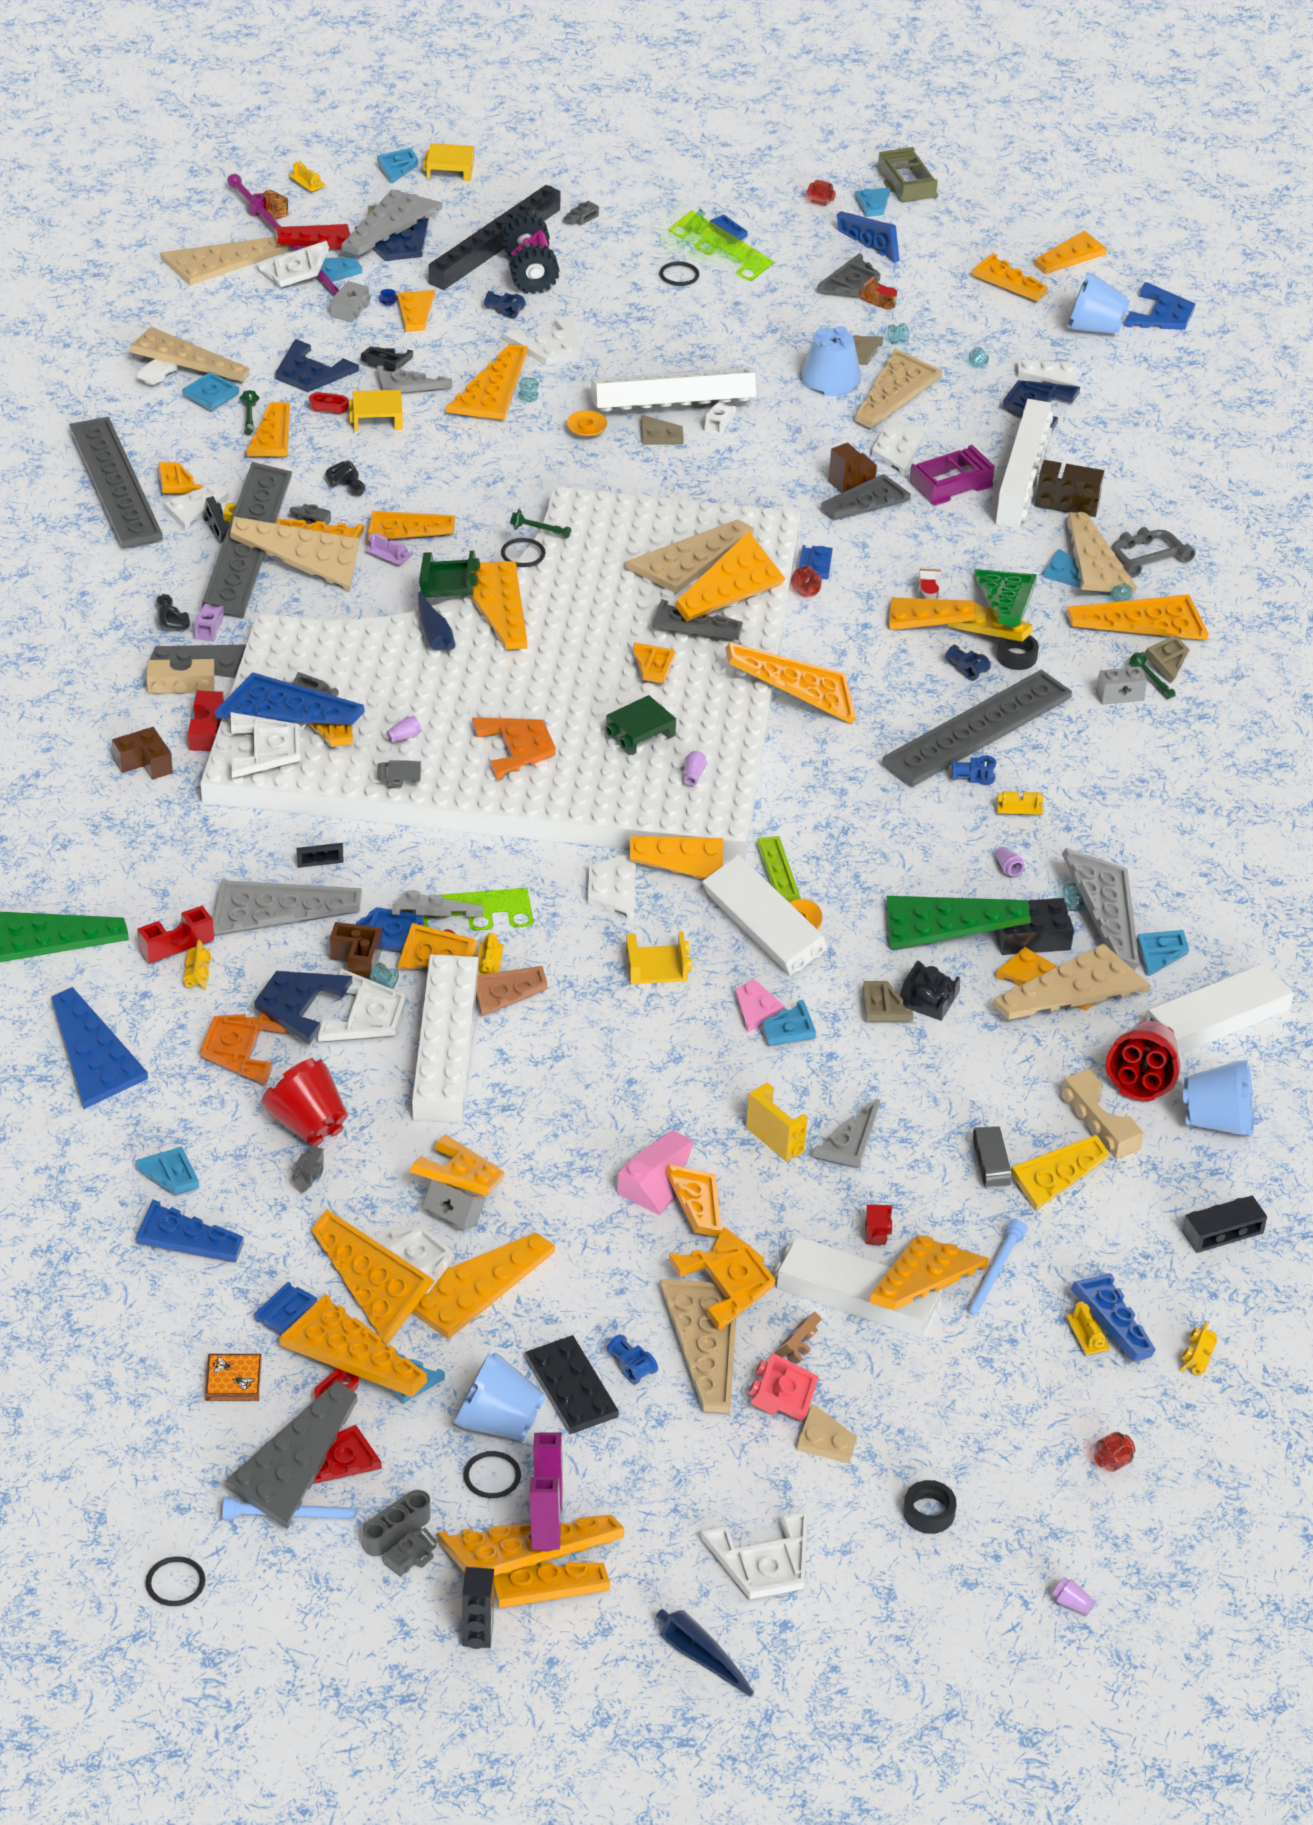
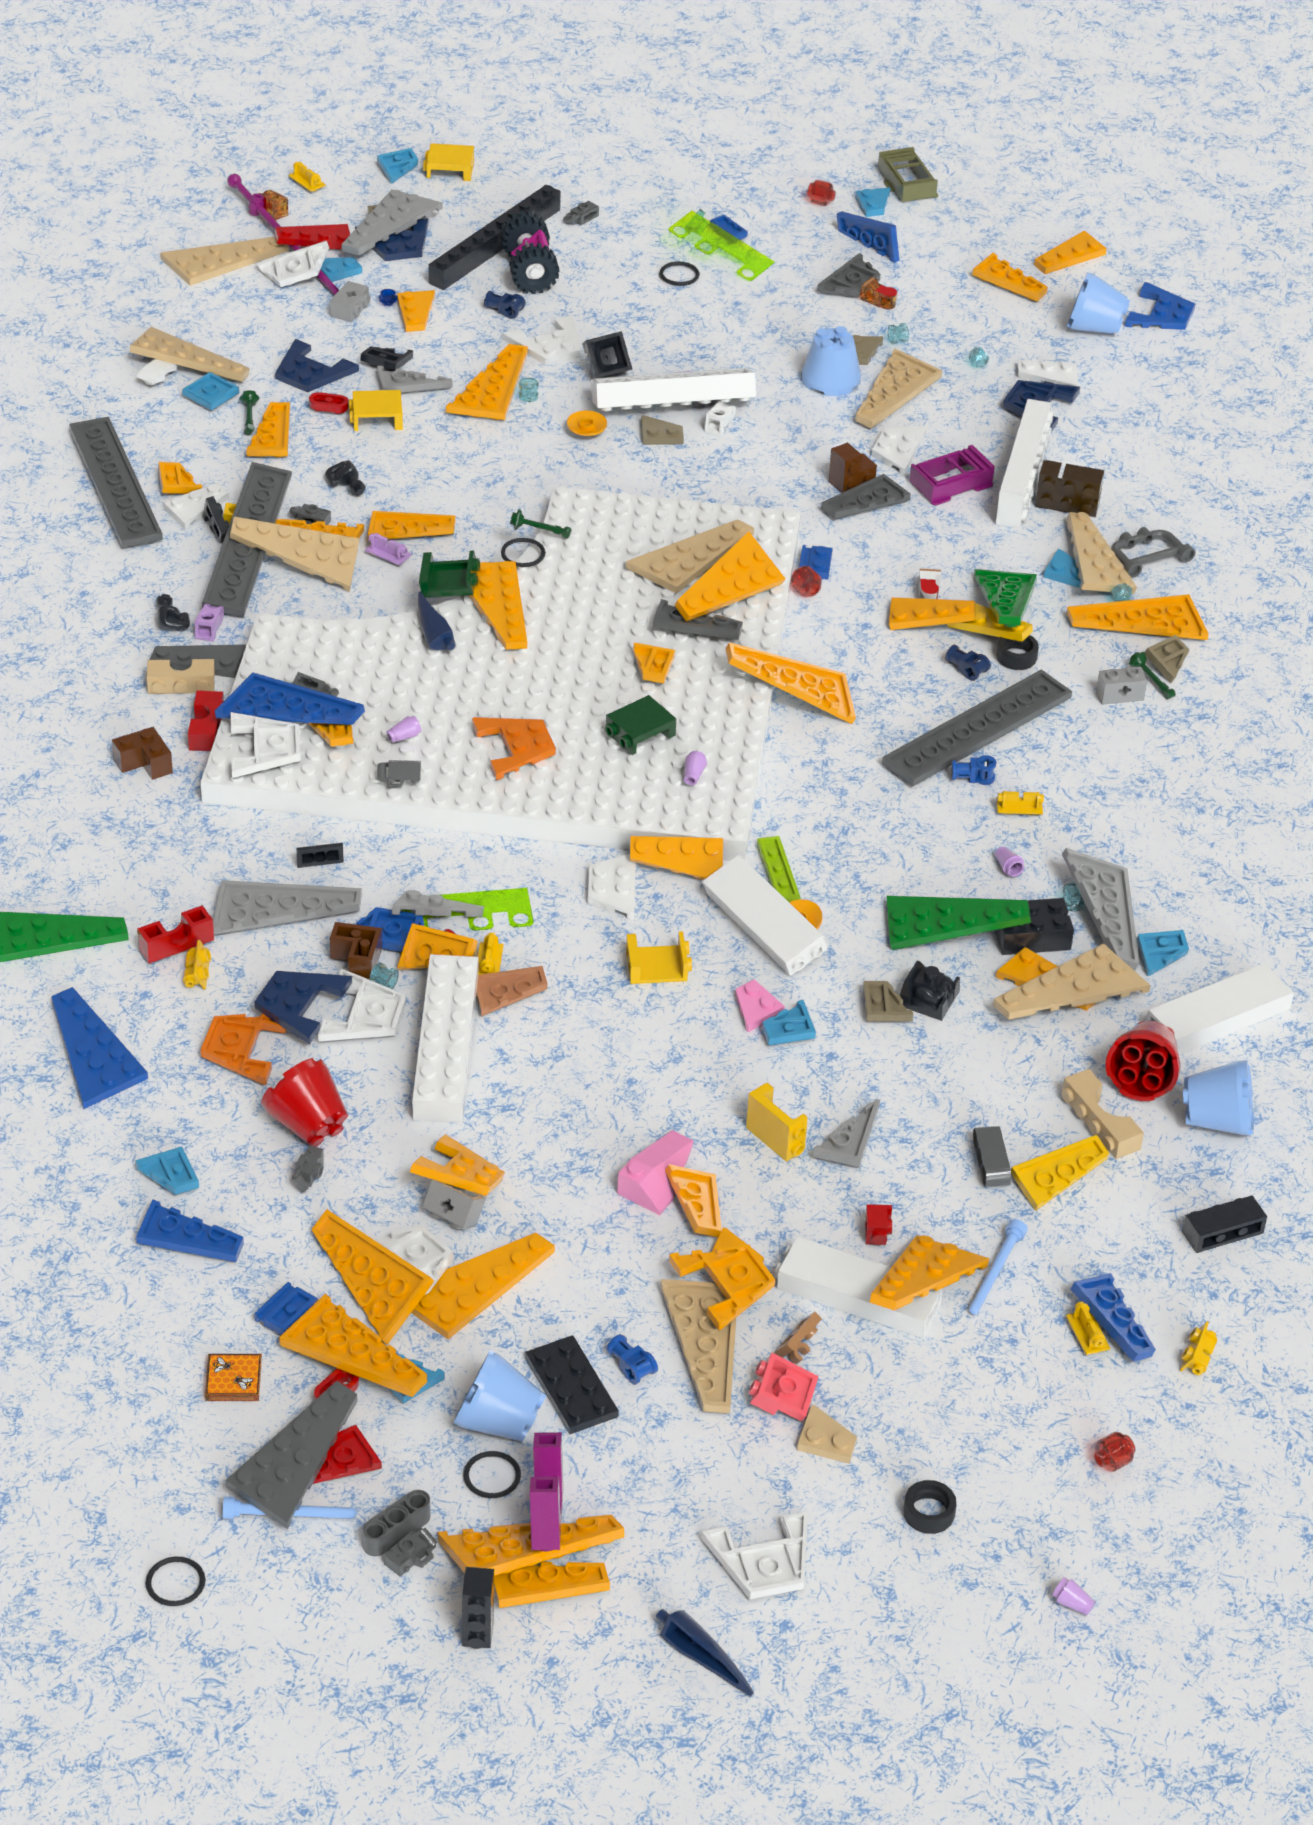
(607, 355): none -> black brick

